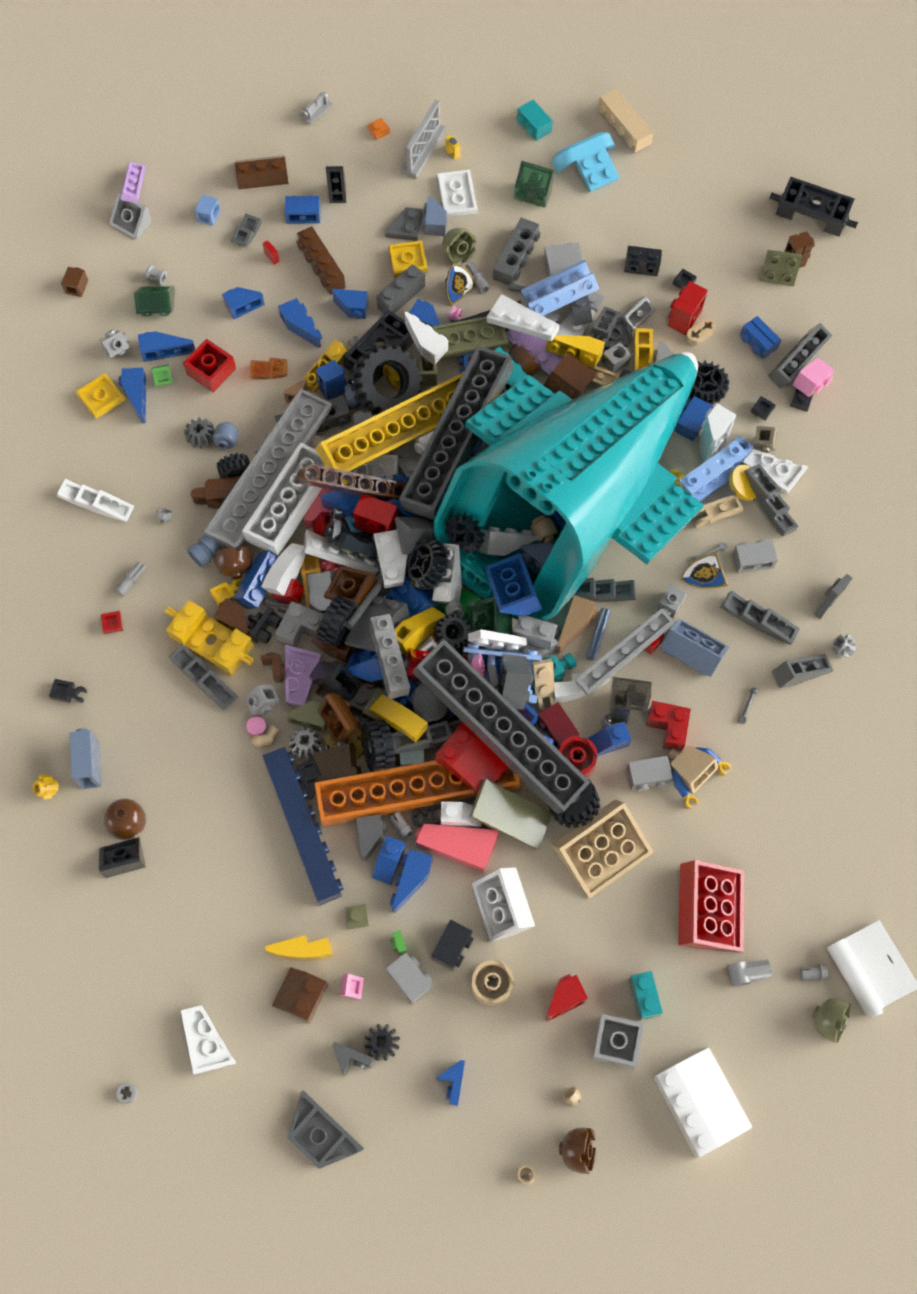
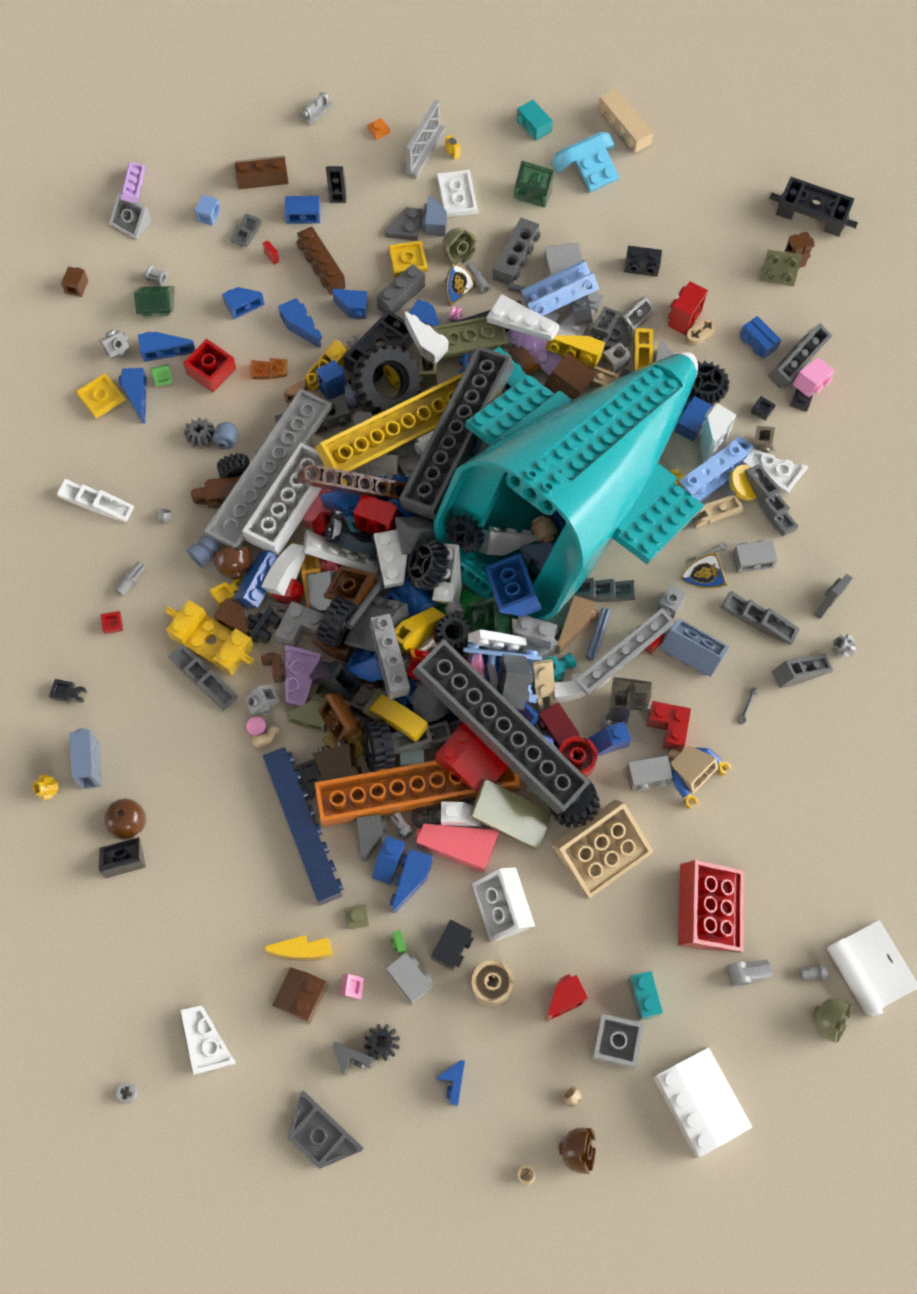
(299, 737): light grey gear -> none
(683, 278): black plate -> none

